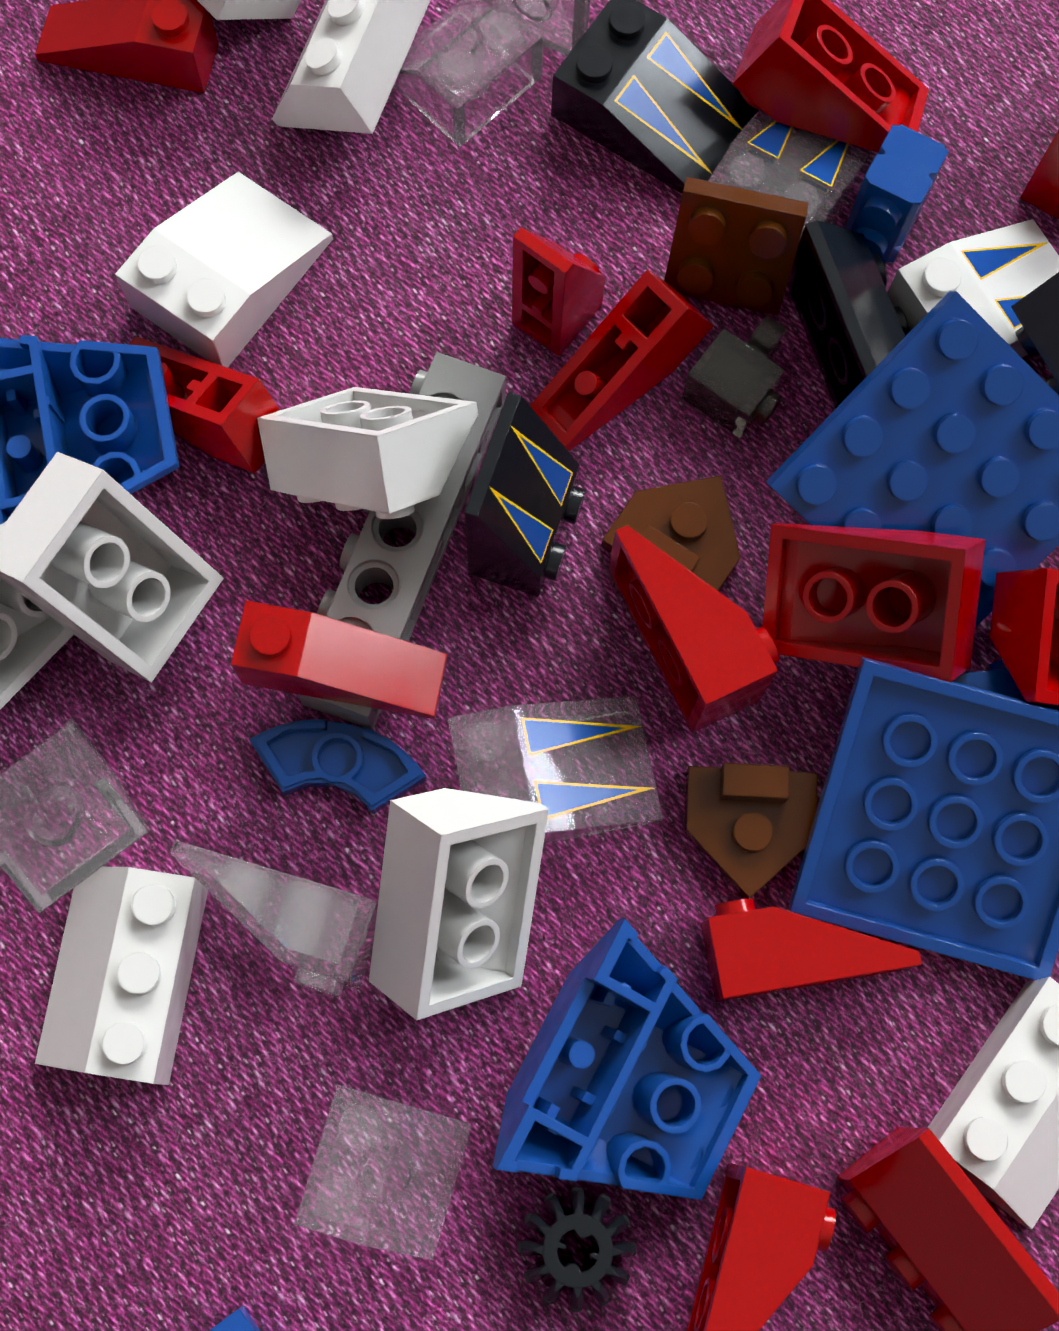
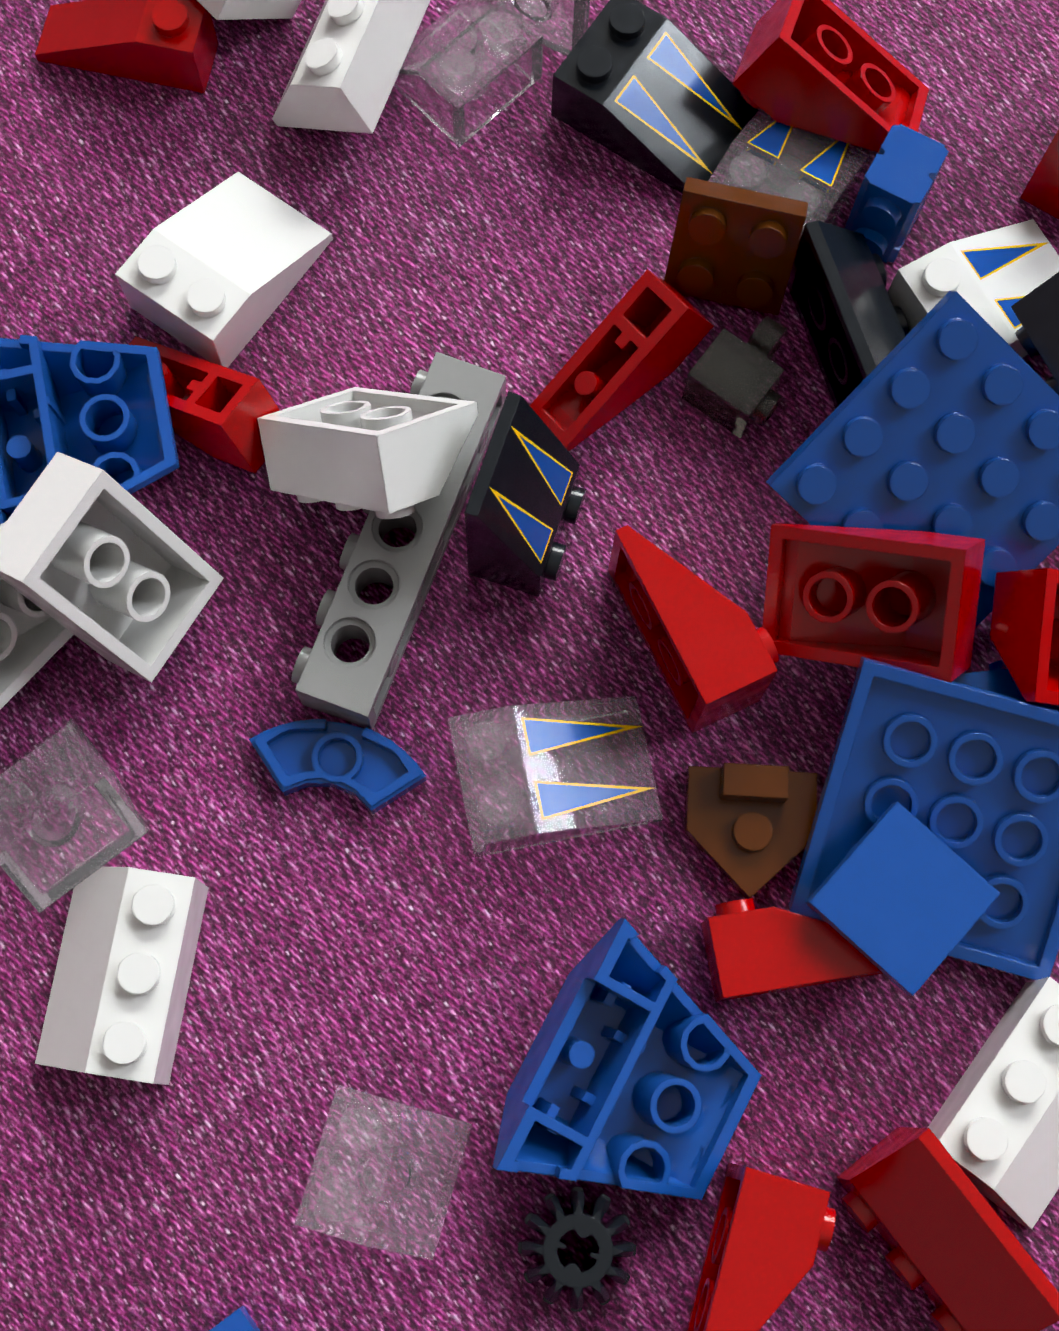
(303, 923): clear slope -> none
(335, 661): slope -> none
(455, 898): white slope -> none
(552, 290): red slope -> none
(688, 524): reddish brown plate -> none
(903, 898): none -> blue tile

